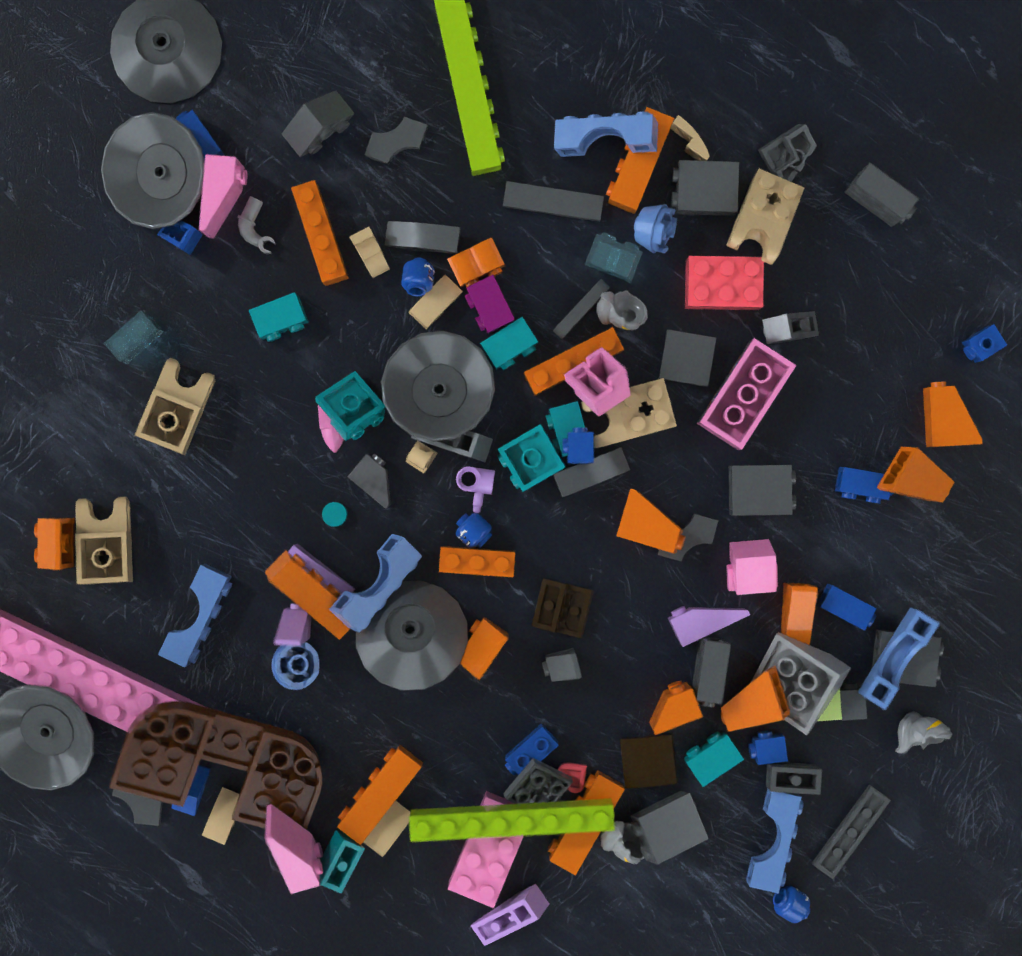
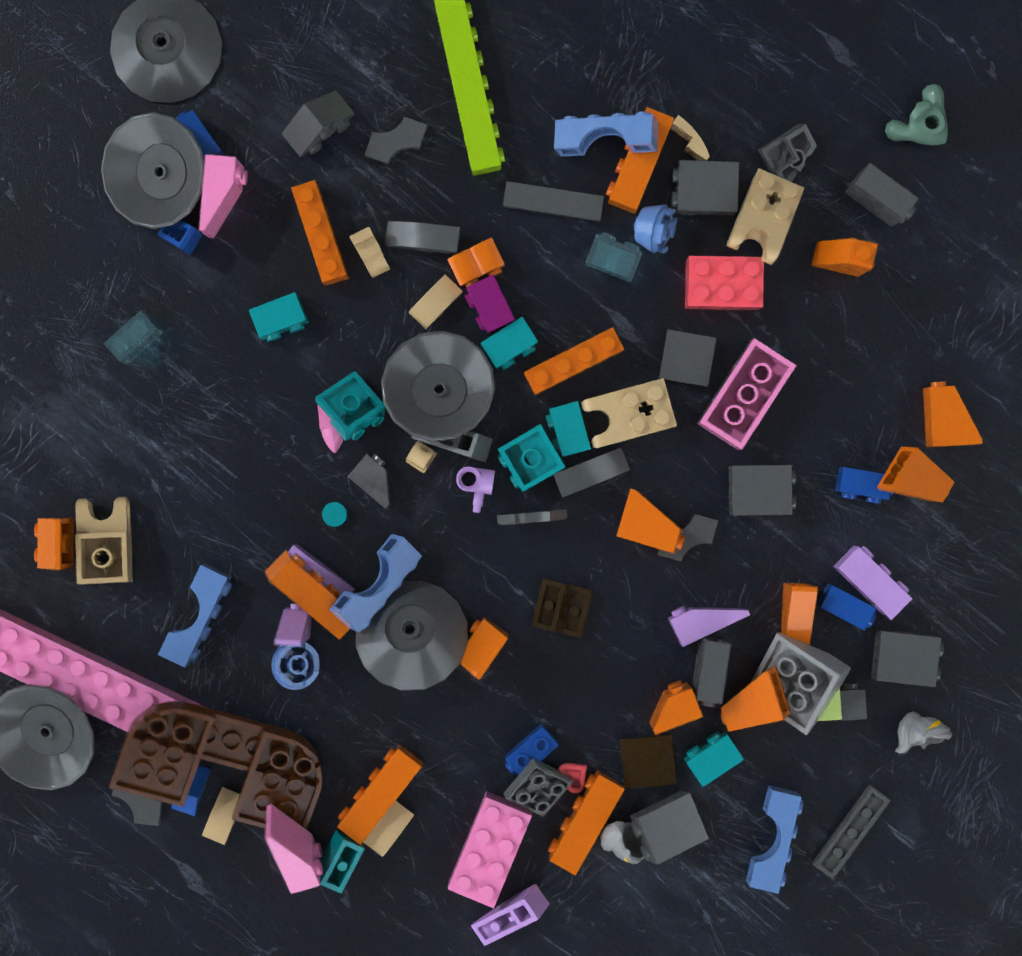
(176, 401): tan brick -> none
(246, 225): light grey piece -> none
(417, 277): blue head -> none
(473, 530): blue head -> none
(477, 561): orange brick -> none
(511, 820): lime brick -> none
(529, 517): none -> dark grey tile
(562, 665): dark grey slope -> none
(579, 446): blue brick -> none
(581, 309): dark grey beam -> none
(600, 382): bright pink plate -> none
(622, 310): light grey hair -> none
(752, 567): bright pink plate -> none
(768, 748): blue brick -> none
(790, 327): flat silver slope -> none
(791, 904): blue head -> none
(794, 778): dark grey brick -> none
(845, 256): none -> orange slope
(873, 581): none -> lavender brick
(885, 675): medium blue arch -> none
(926, 122): none -> sand green head
(983, 344): blue brick -> none

